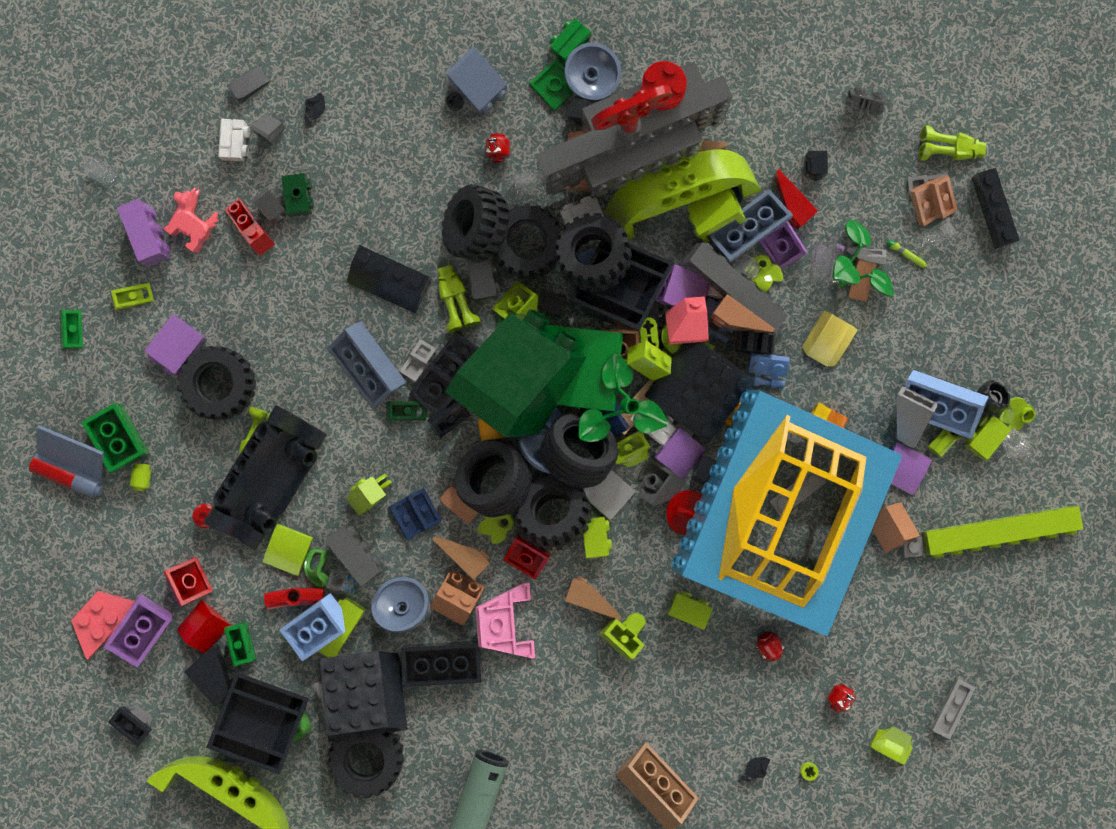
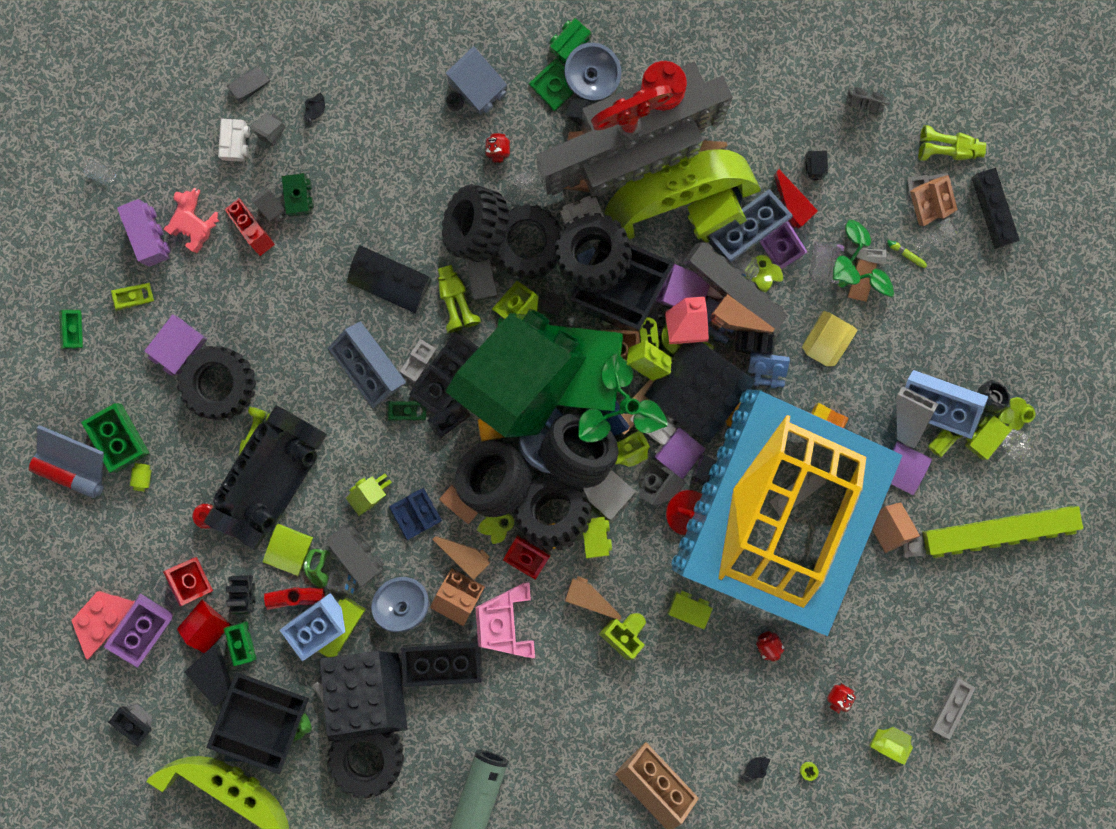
(240, 594): none -> black gear

